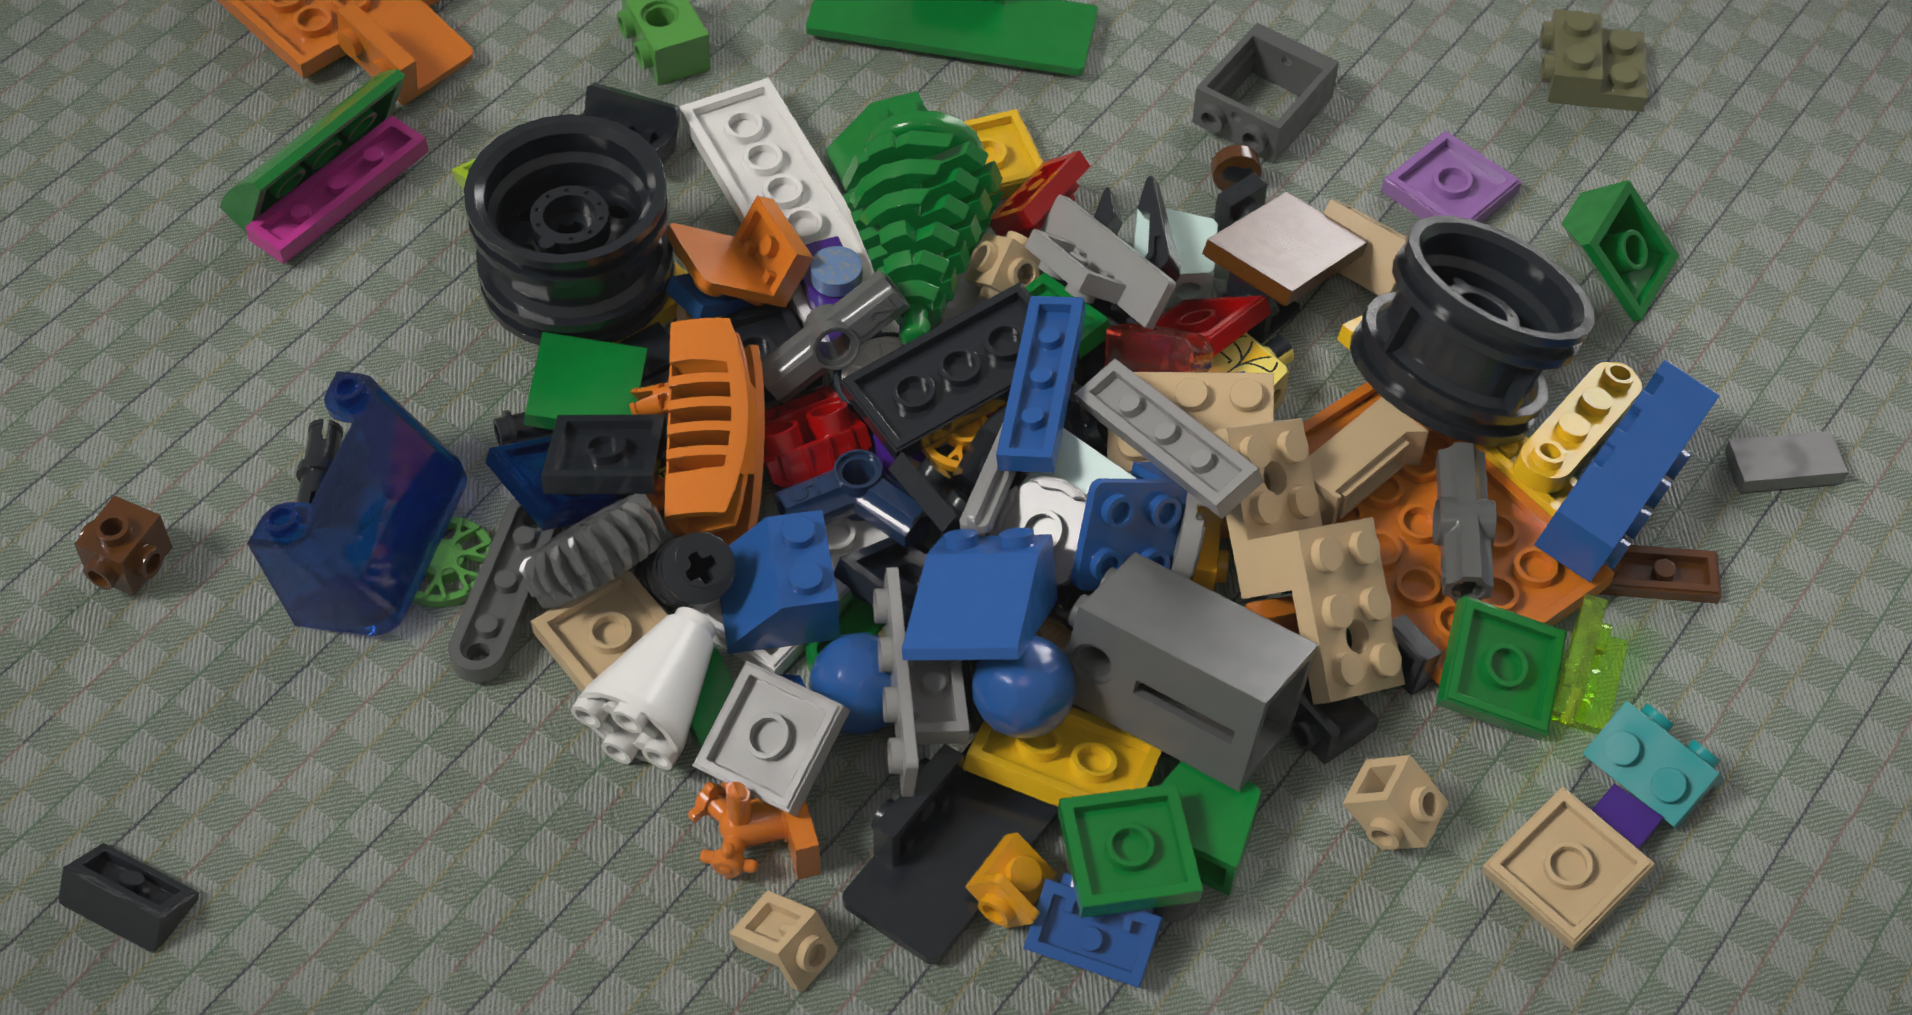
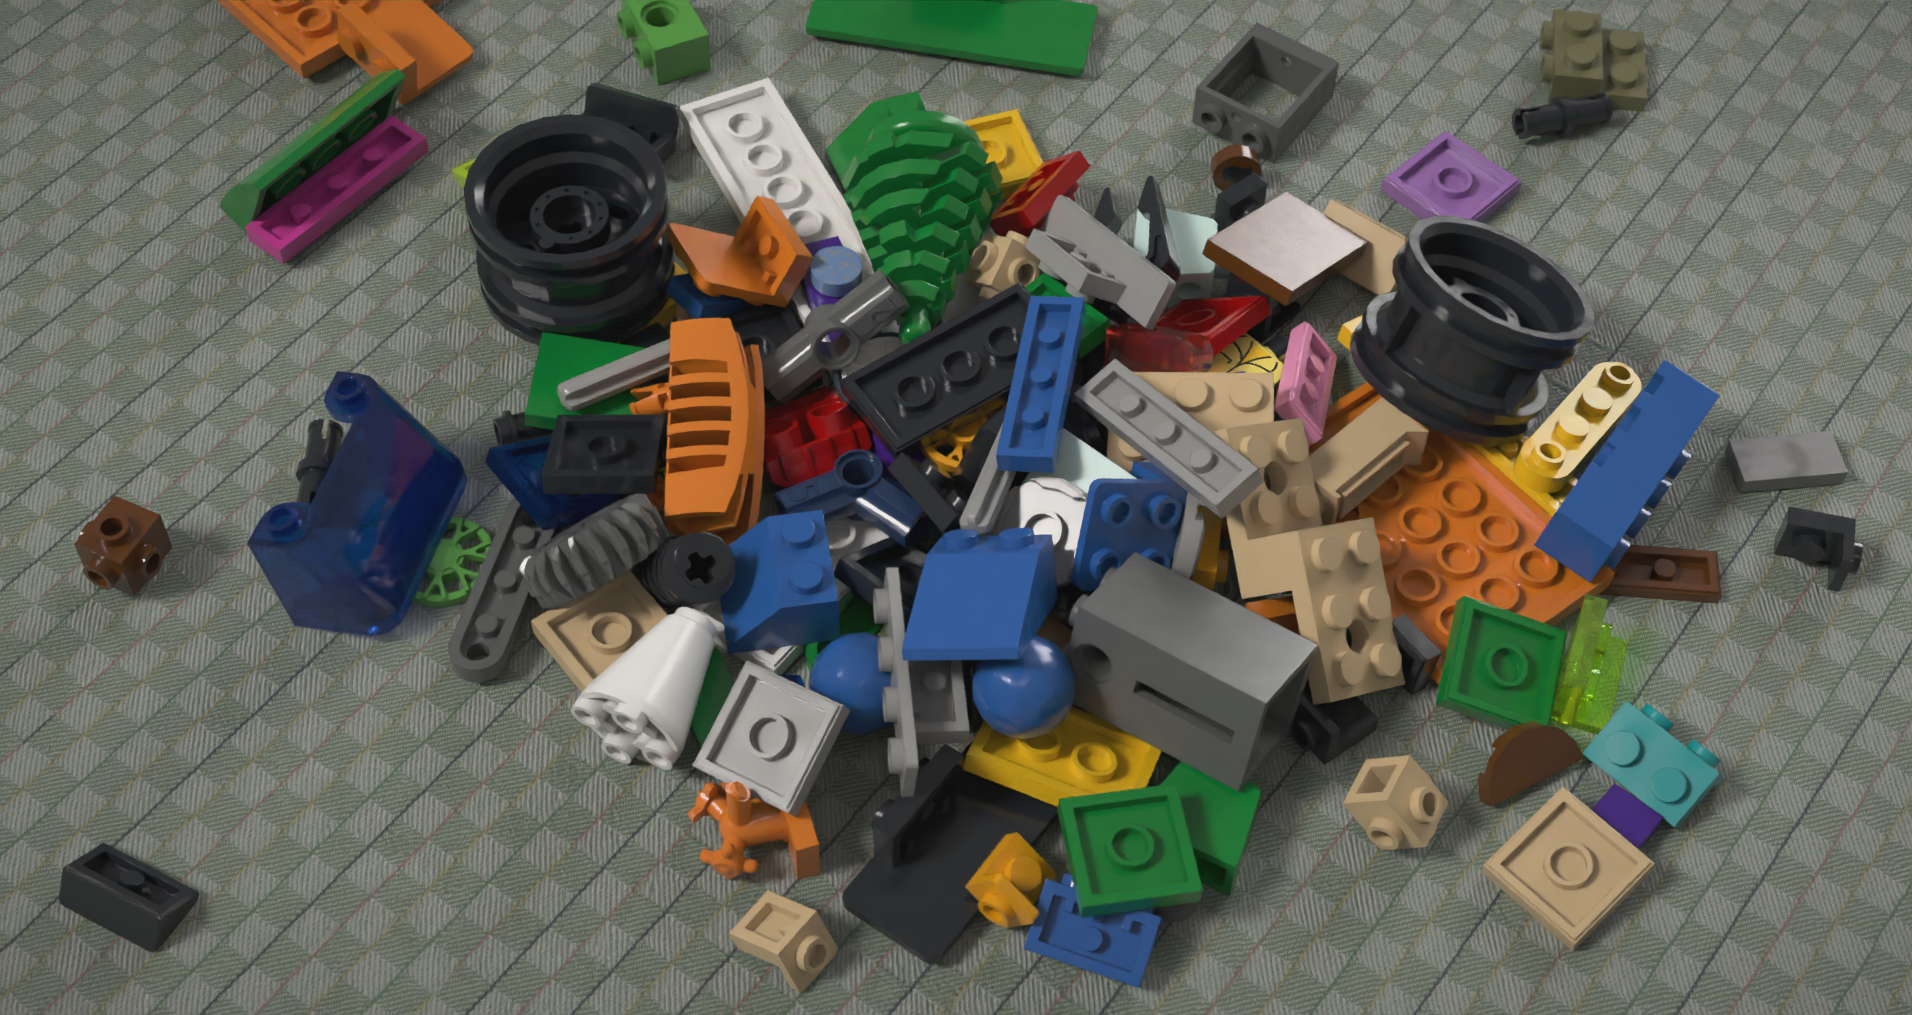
(615, 377): none -> light grey axle
(1306, 381): none -> bright pink tile
(1464, 522): dark grey piece -> none
(1525, 757): none -> reddish brown tile
(1562, 115): none -> black pin
(1621, 244): green slope -> none
(1820, 539): none -> black bracket

